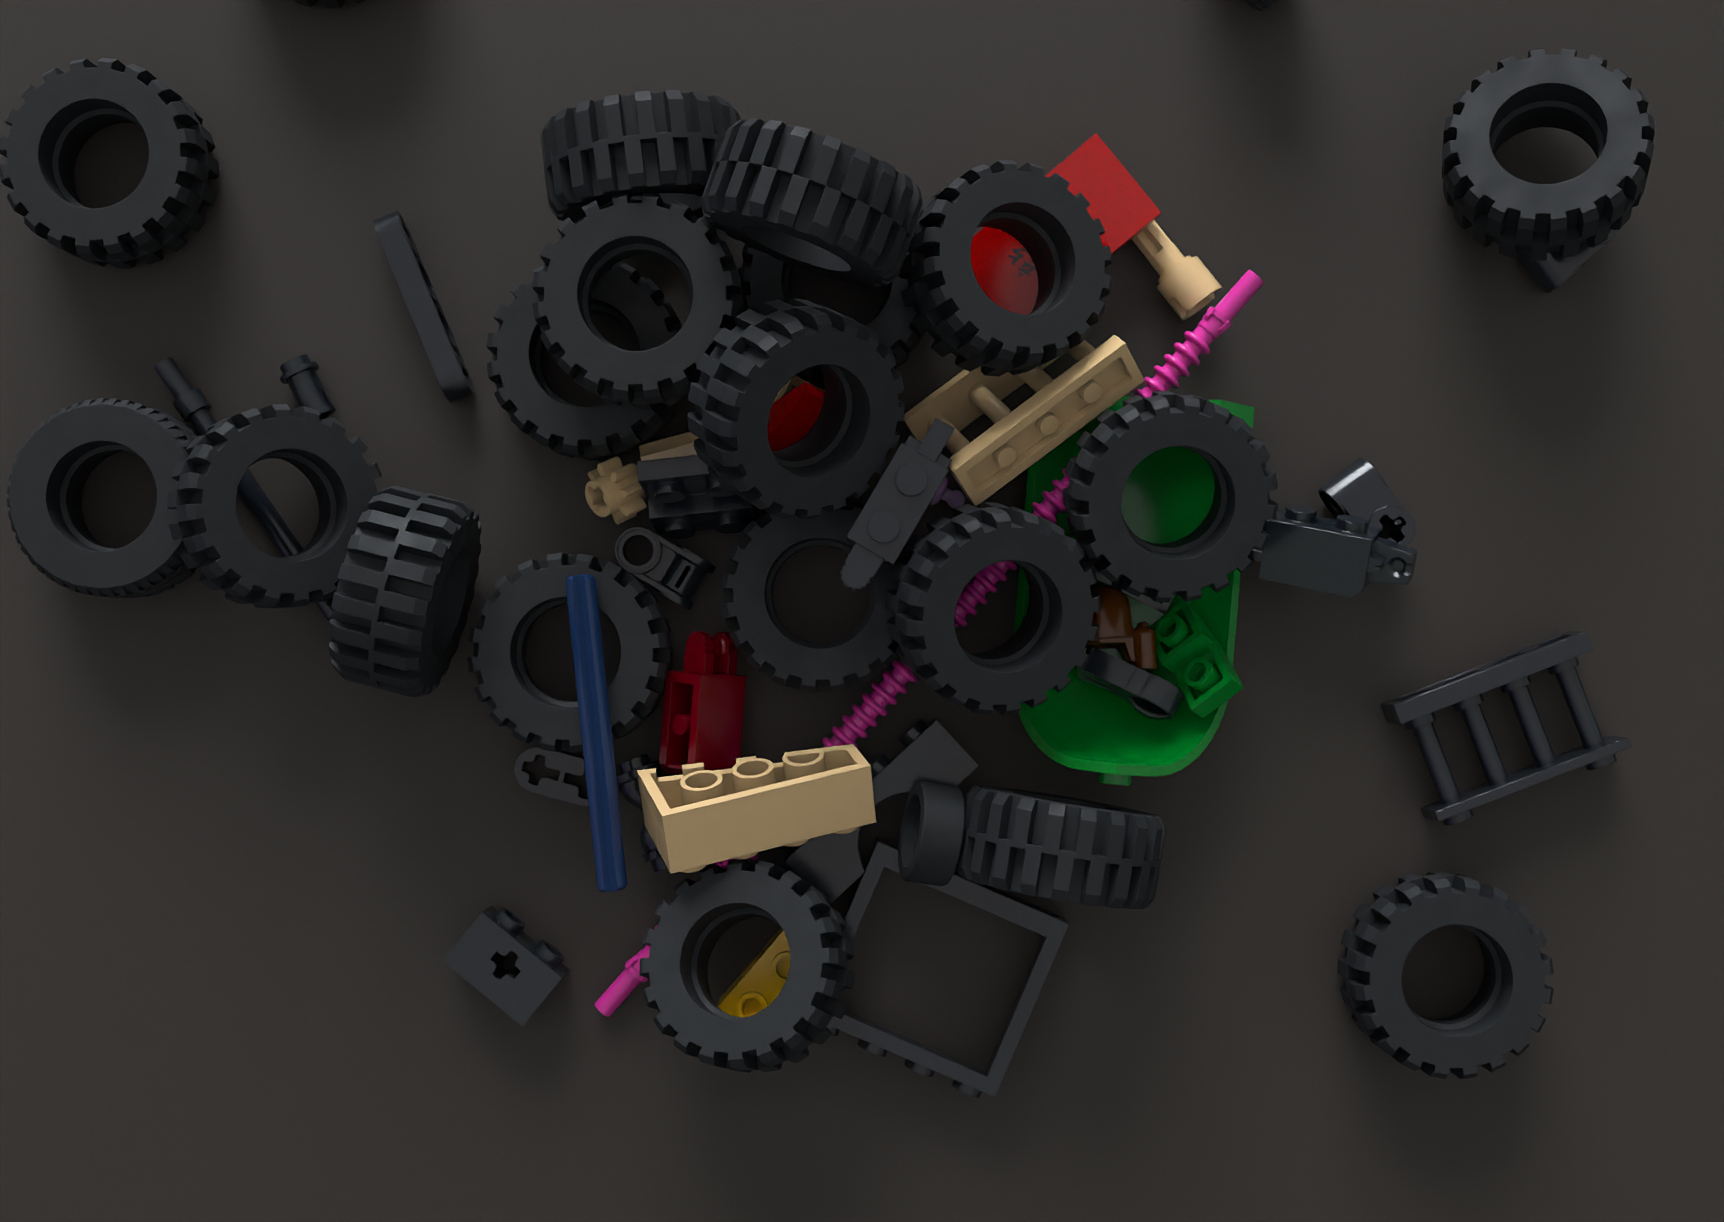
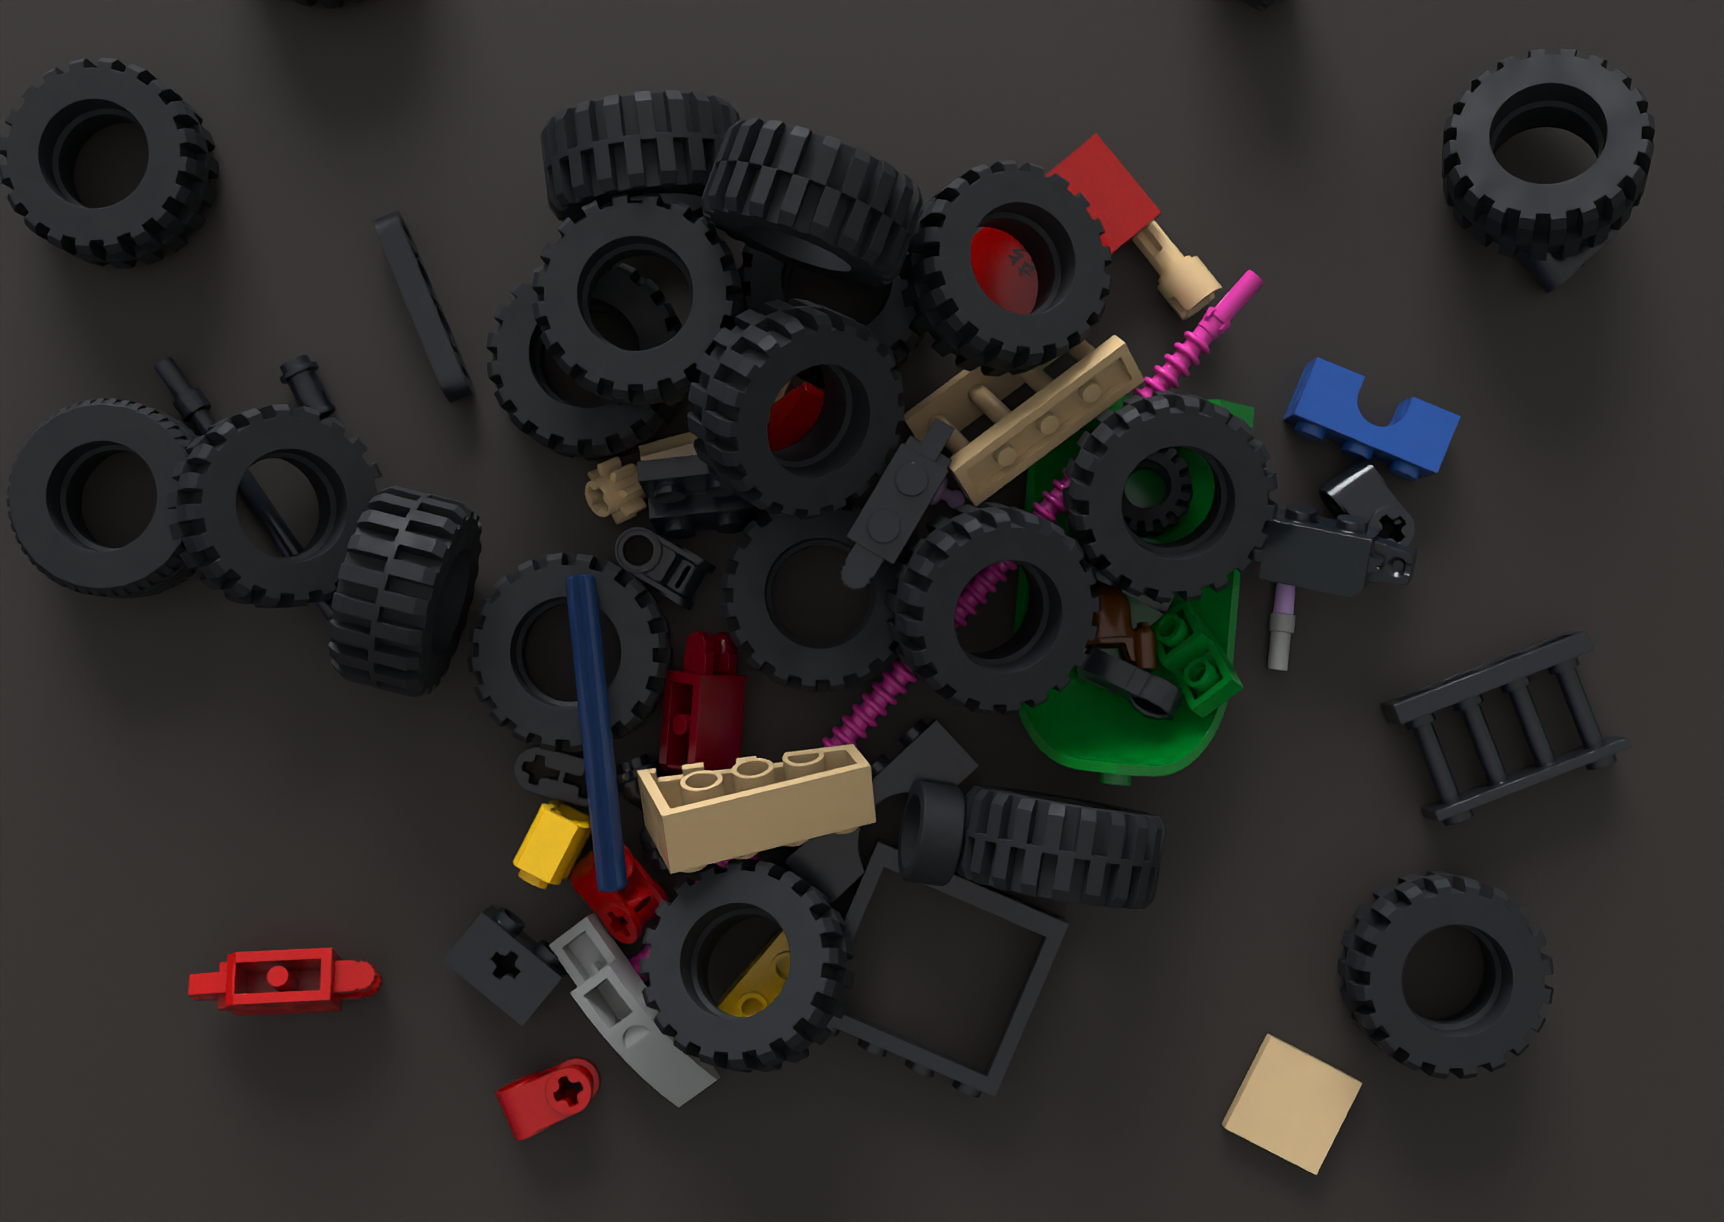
(285, 982): none -> red hinge
(542, 1099): none -> red piece
(552, 844): none -> yellow brick
(614, 1002): none -> light grey slope
(615, 905): none -> red piece
(1176, 497): none -> black tyre
(1281, 626): none -> light grey piece
(1291, 1104): none -> tan tile
(1328, 408): none -> blue arch

